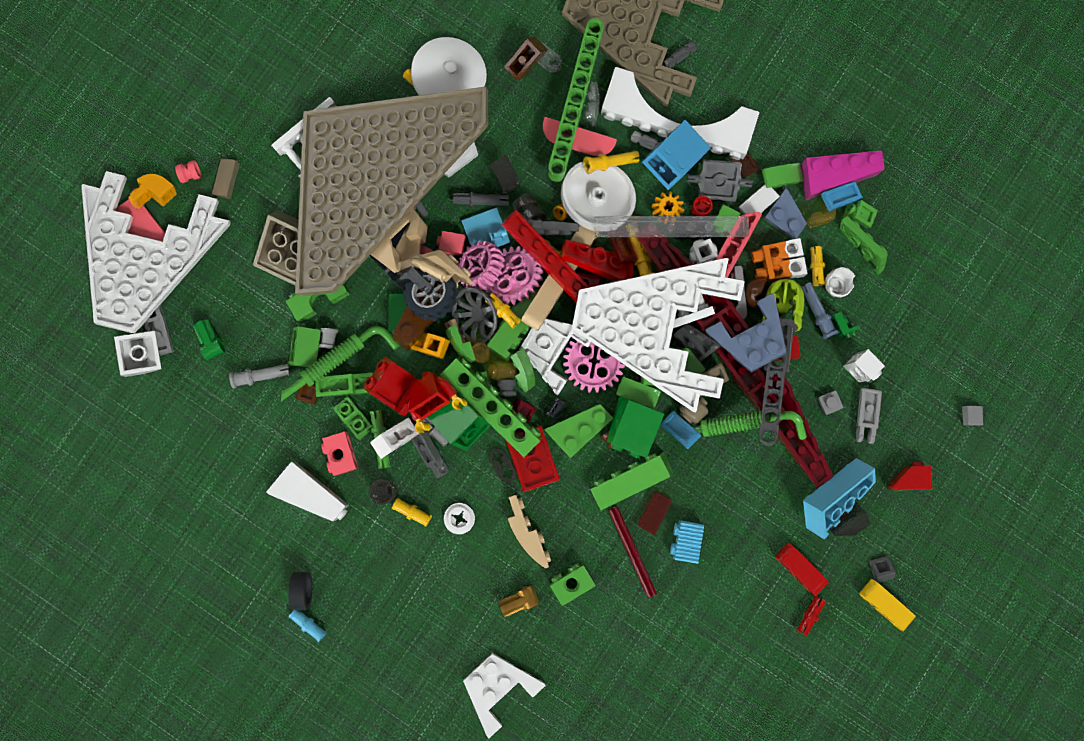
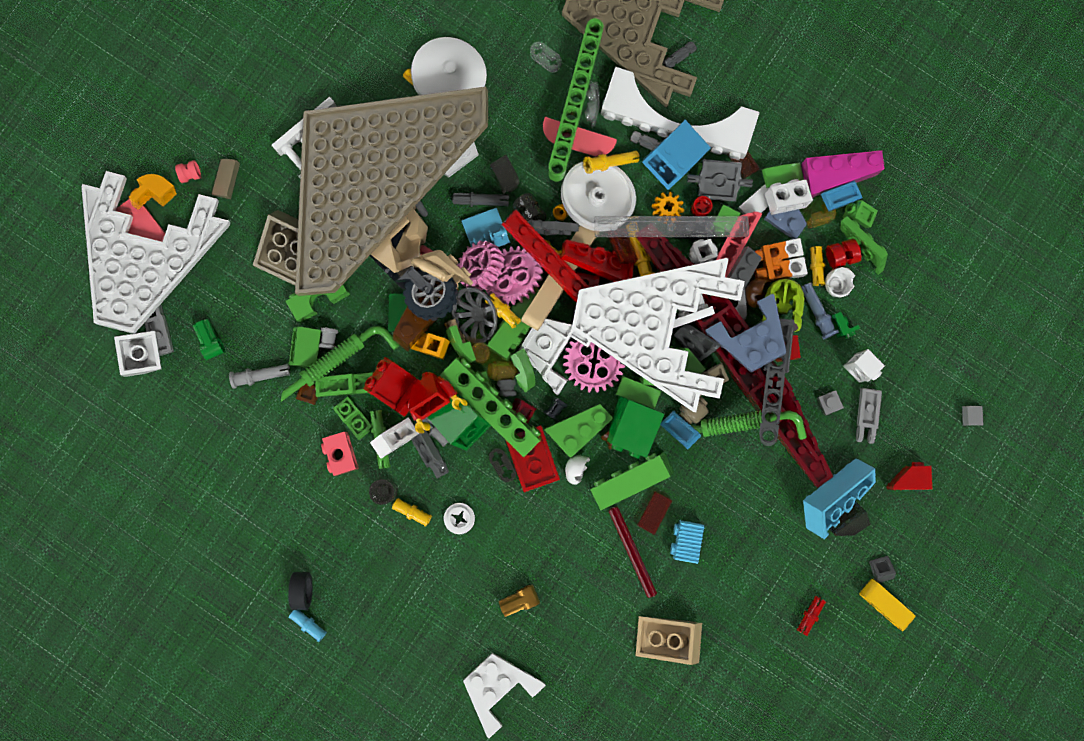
(307, 492): white slope -> none
(451, 243): coral brick -> none
(525, 58): reddish brown brick -> none
(529, 540): tan slope -> none
(566, 594): bright green brick -> none
(575, 468): none -> white hair
(669, 640): none -> tan slope
(745, 265): none -> dark grey hinge
(790, 200): none -> white brick
(801, 569): red beam -> none
(843, 253): none -> red wheel

